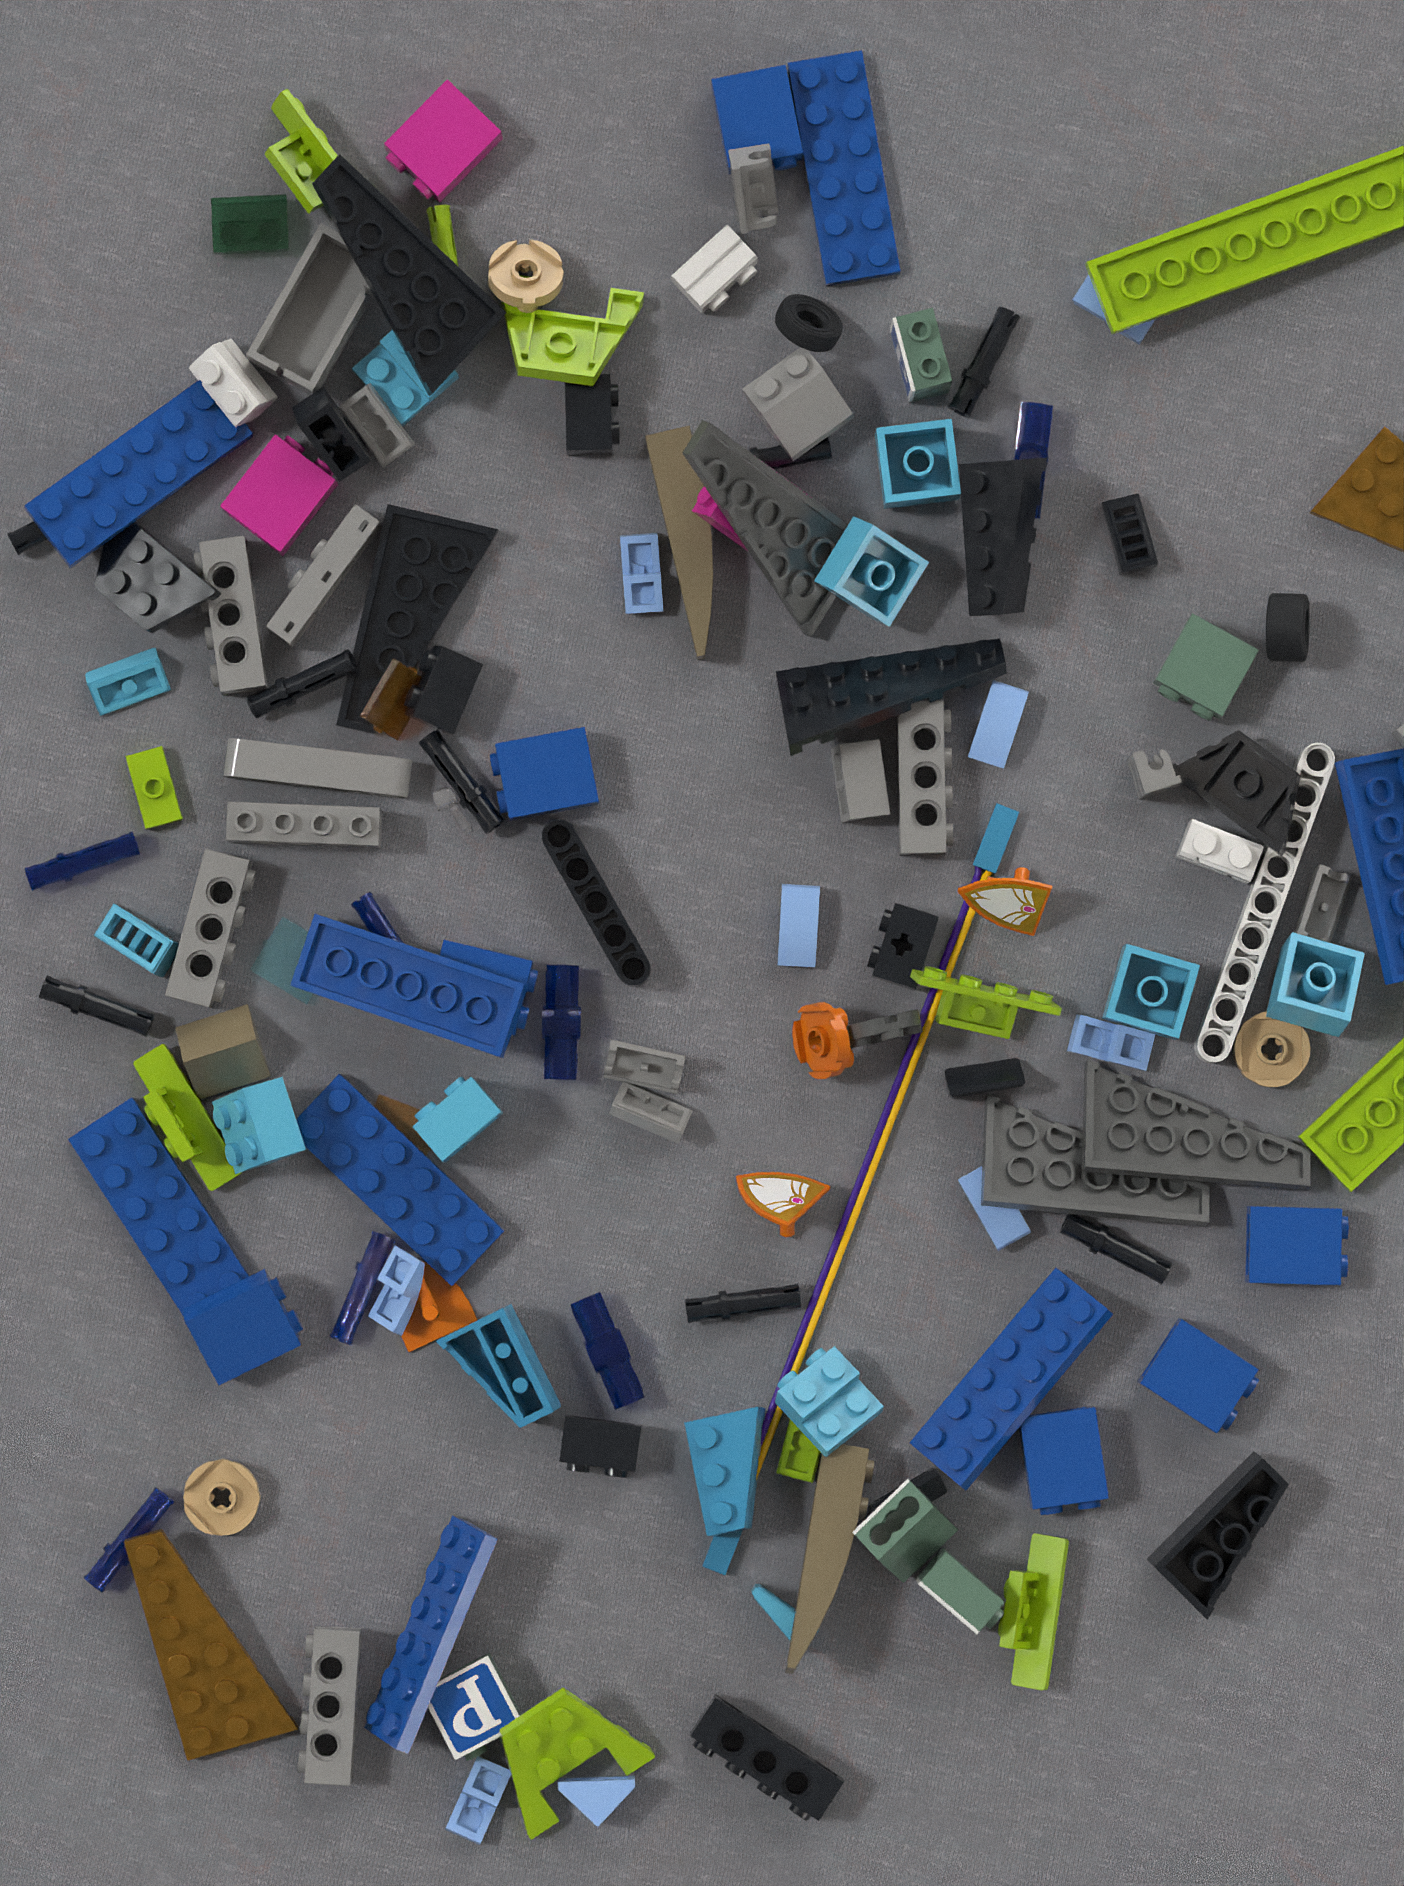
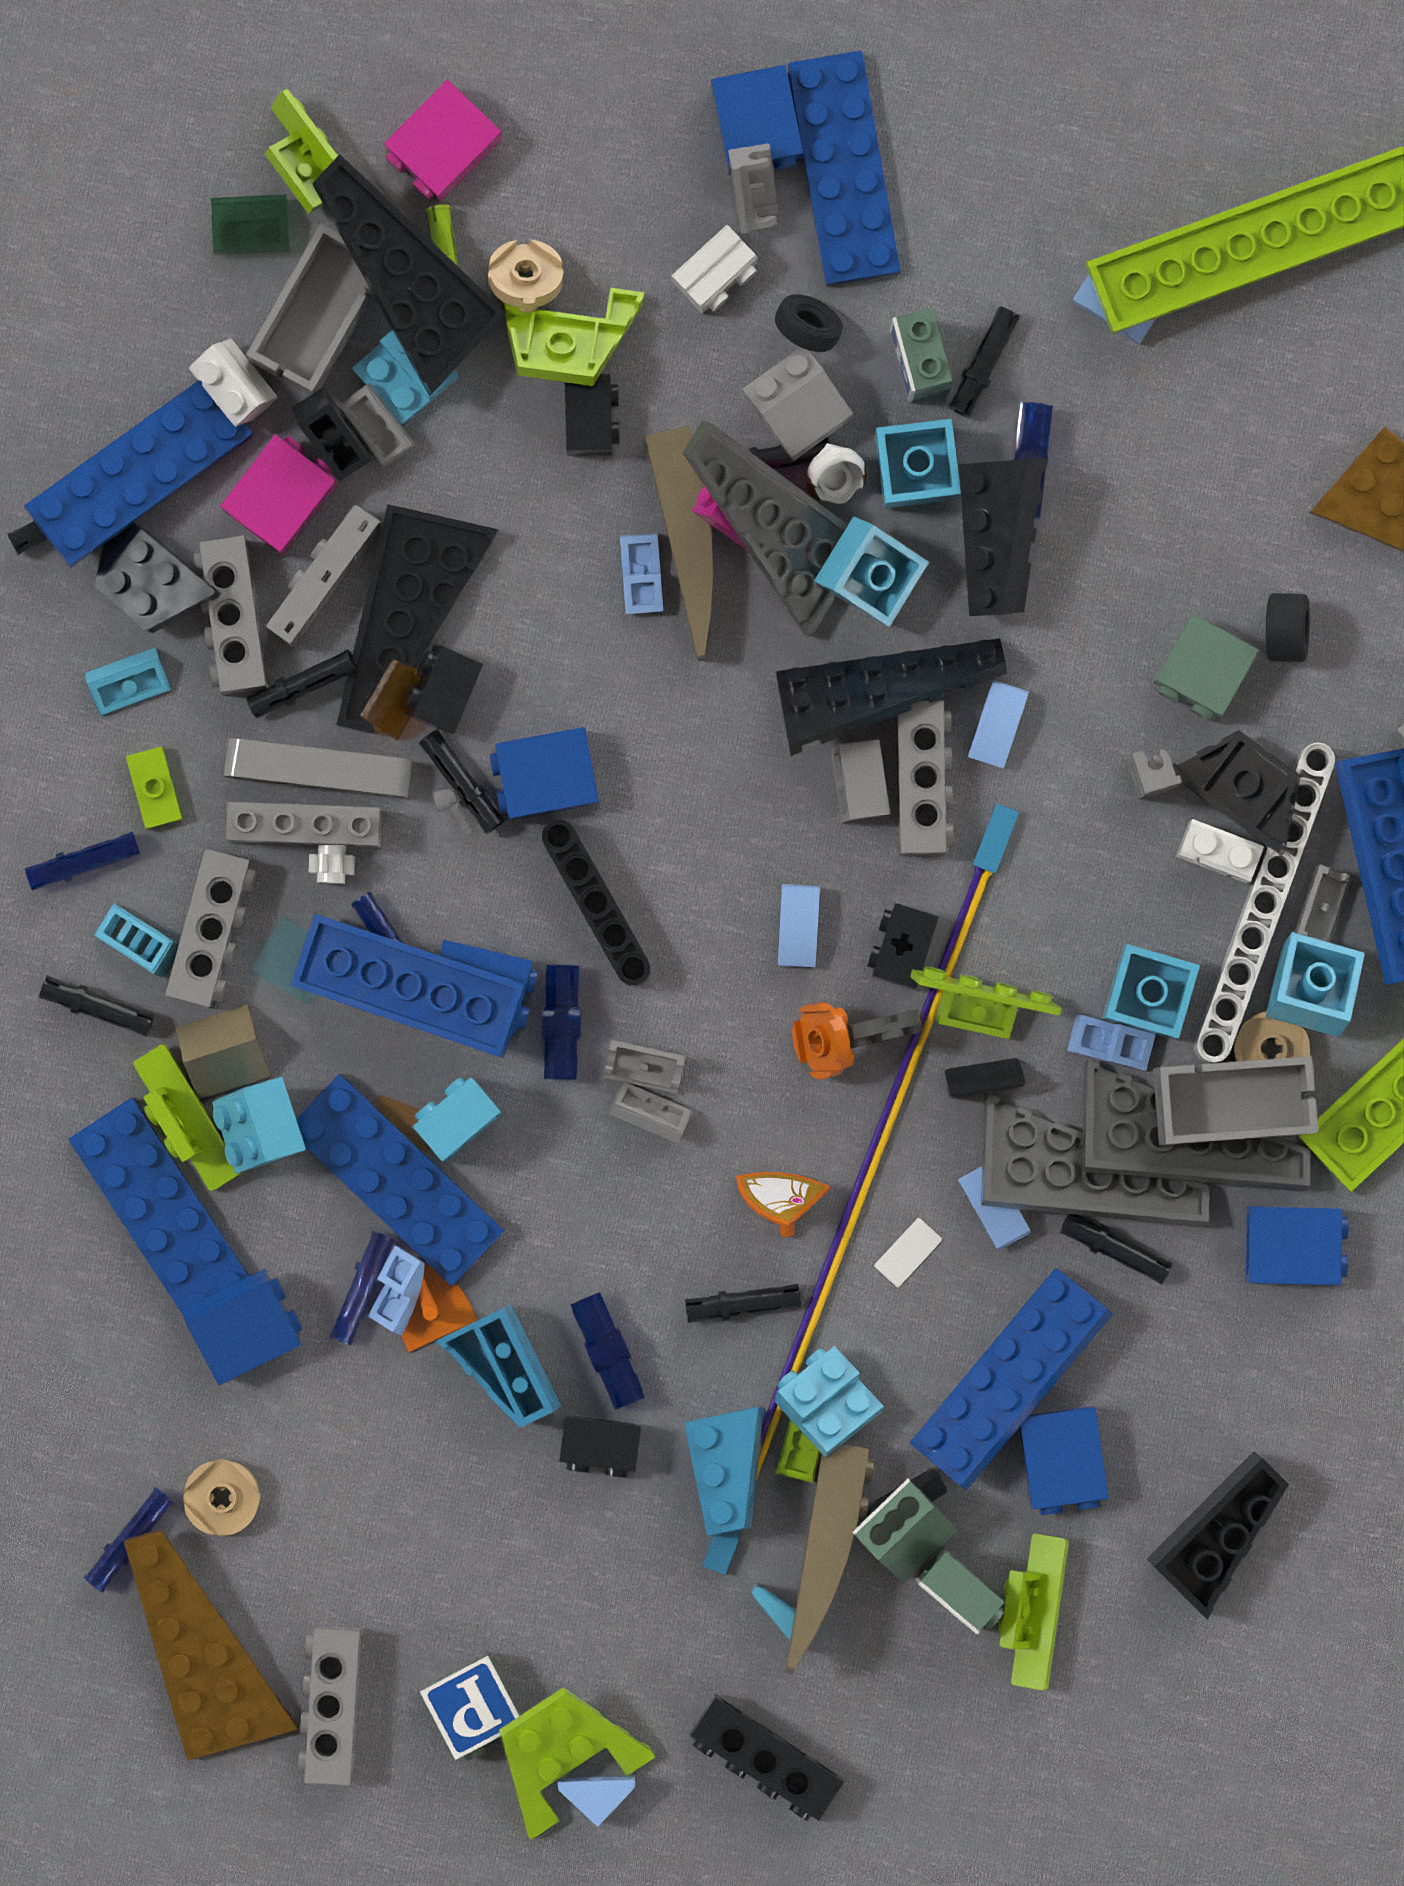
(331, 864): none -> white gear
(430, 1633): blue plate -> none
(478, 1800): light blue slope -> none
(835, 474): none -> white hair
(908, 1252): none -> white sticker
(1009, 901): shield -> none
(1136, 564): black slope -> none
(1199, 1376): blue brick -> none
(1235, 1100): none -> light grey piece

